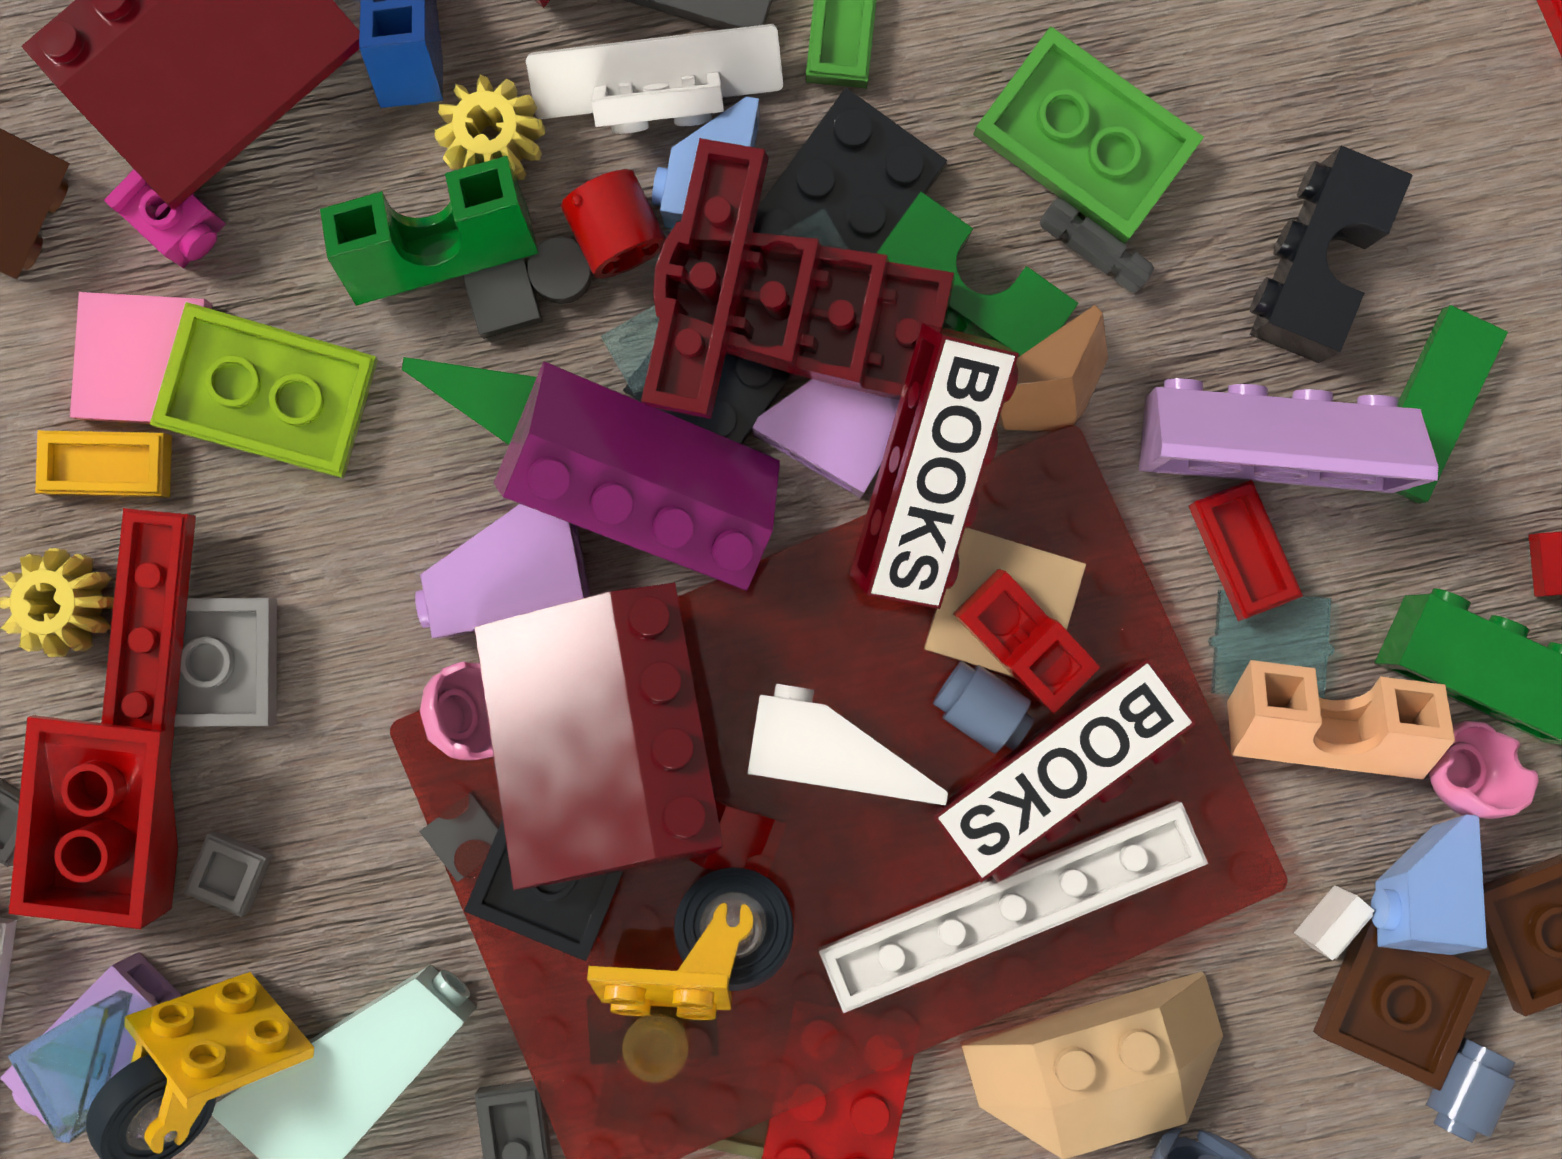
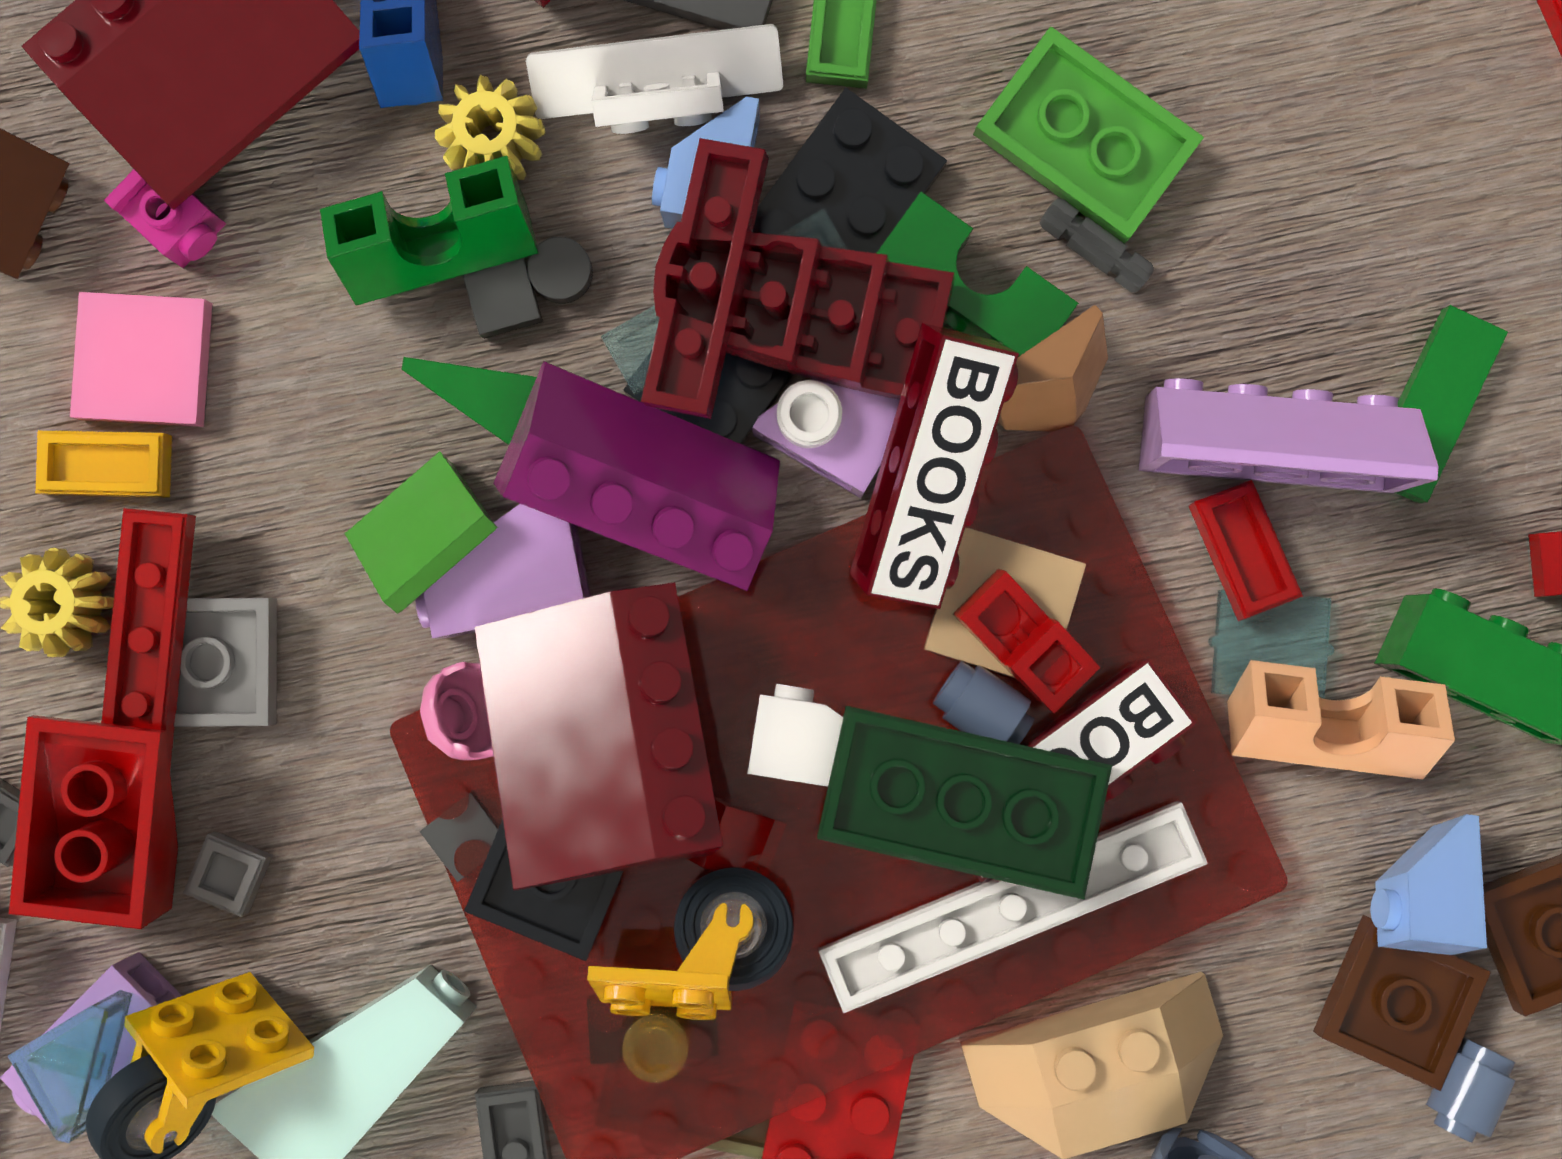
(264, 390): lime tile -> none
(419, 532): none -> bright green tile
(613, 223): red piece -> none
(809, 414): none -> white tile
(964, 802): none -> dark green tile
(1303, 303): black arch -> none
(1334, 922): white tile -> none
(1483, 773): bright pink hair -> none

